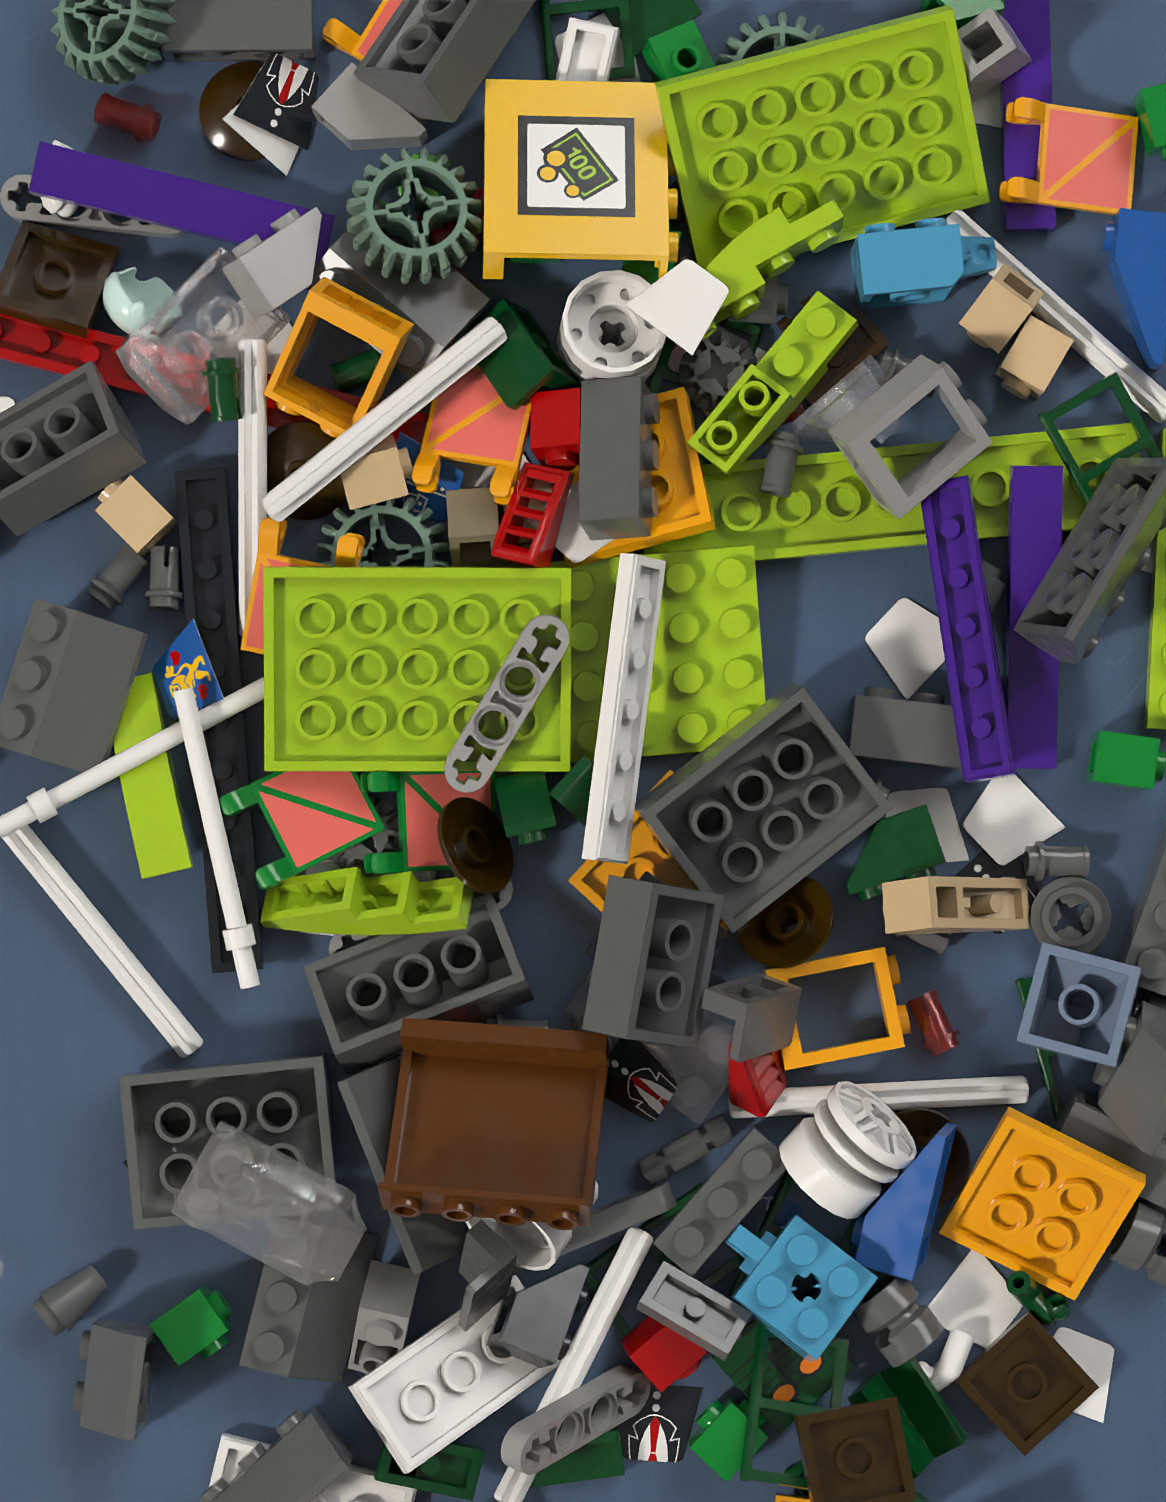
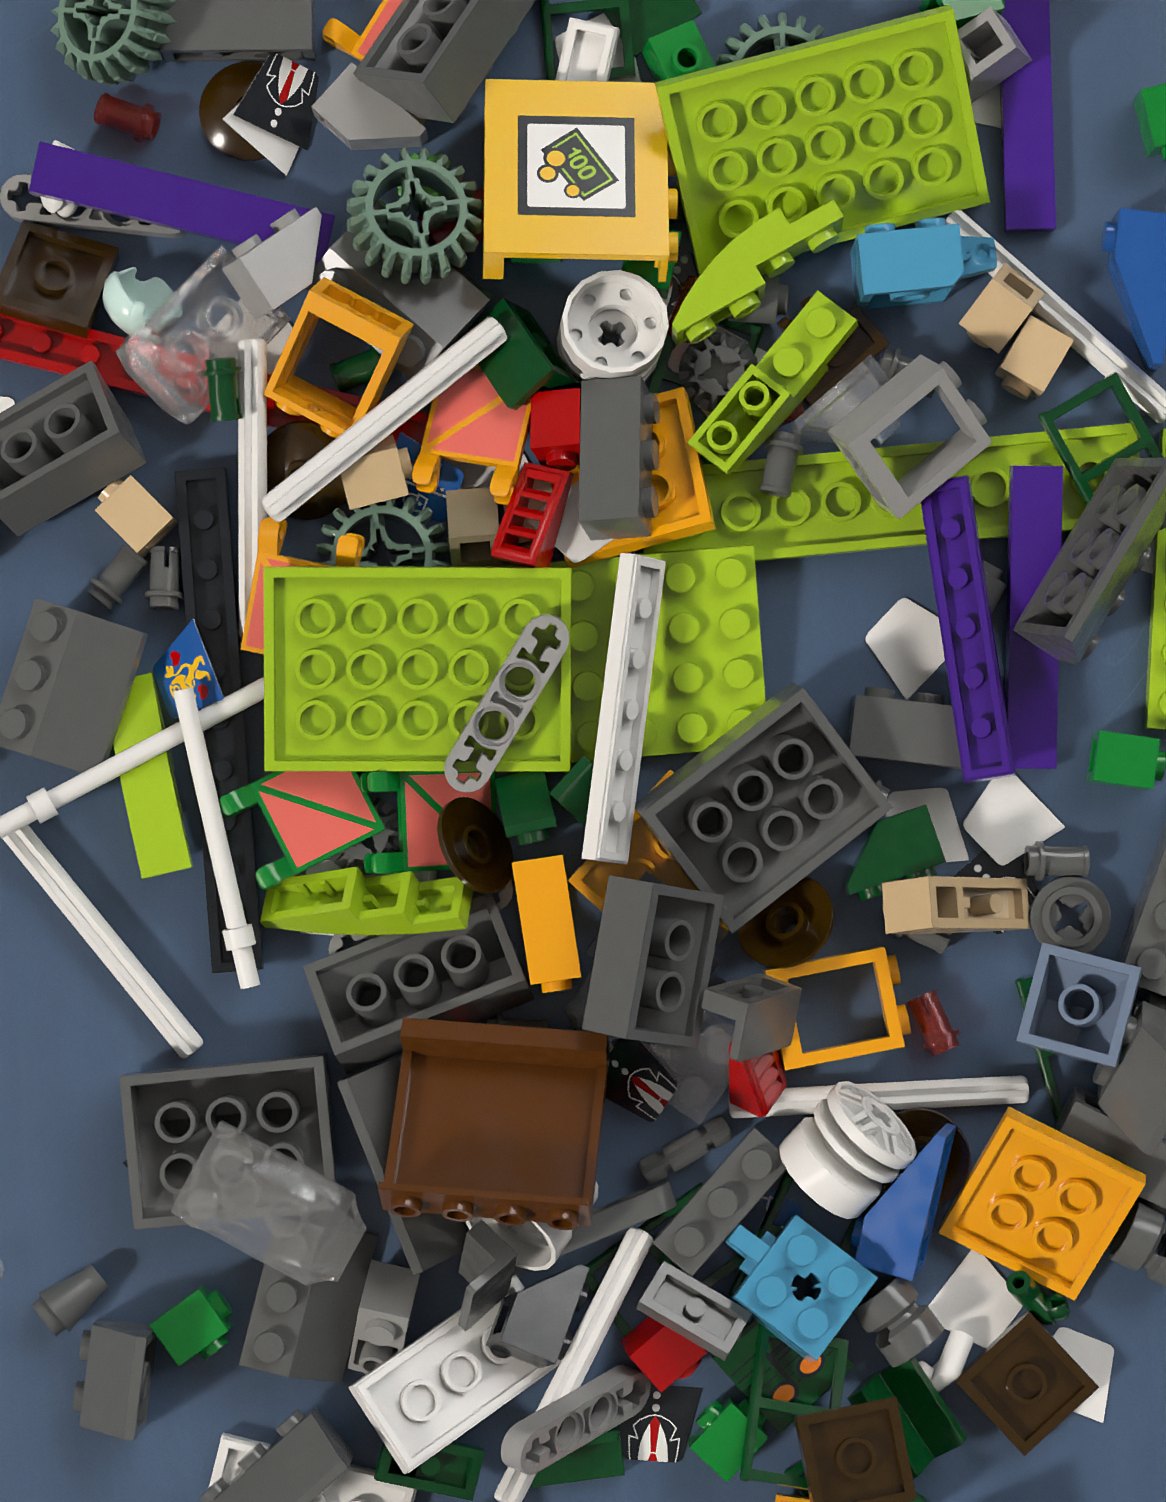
(547, 922): none -> light orange window
(682, 303): white sticker -> none
(1082, 158): flag -> none

